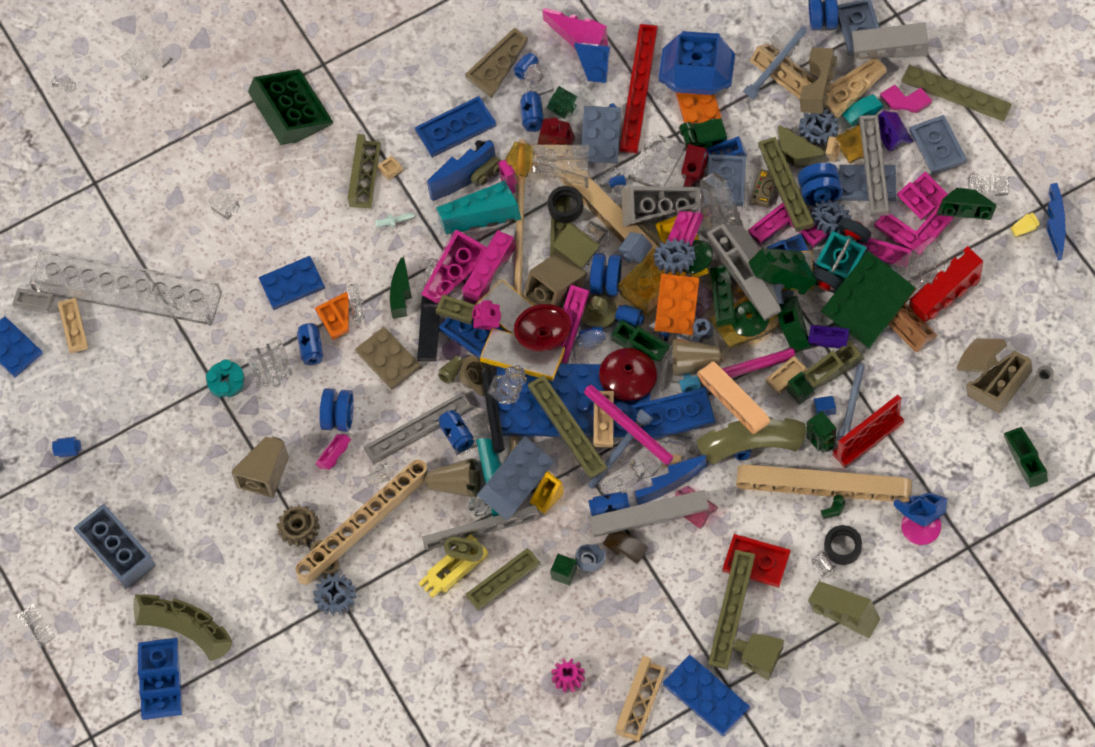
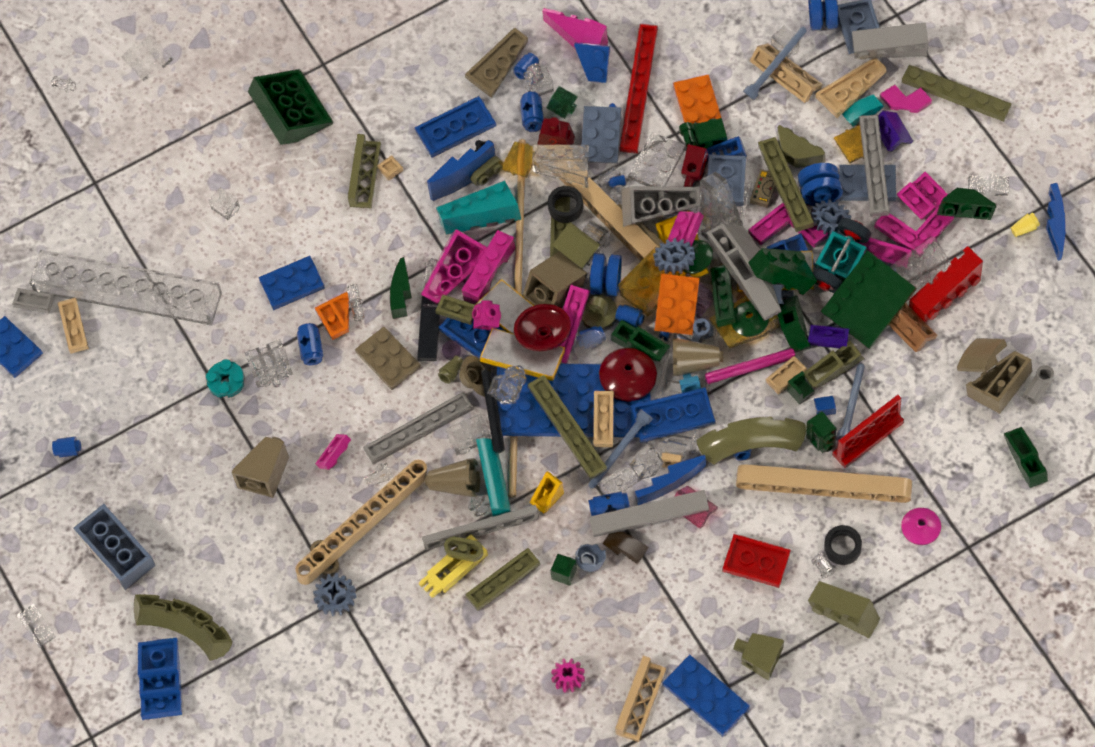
(300, 535): dark tan gear -> none
(336, 409): blue wheel -> none
(391, 220): light aqua piece -> none
(451, 423): blue piece -> none
(507, 173): dark pink plate -> none
(515, 478): sand blue brick -> none
(628, 424): dark pink axle -> none
(635, 248): sand blue brick -> none
(697, 63): blue piece -> none
(731, 610): olive plate -> none
(733, 397): light nougat beam -> none
(814, 95): dark tan arch -> none
(819, 126): sand blue gear -> none
(833, 149): tan tile -> none
(836, 508): dark green arm -> none
(922, 508): blue slope -> none
(938, 144): sand blue plate -> none

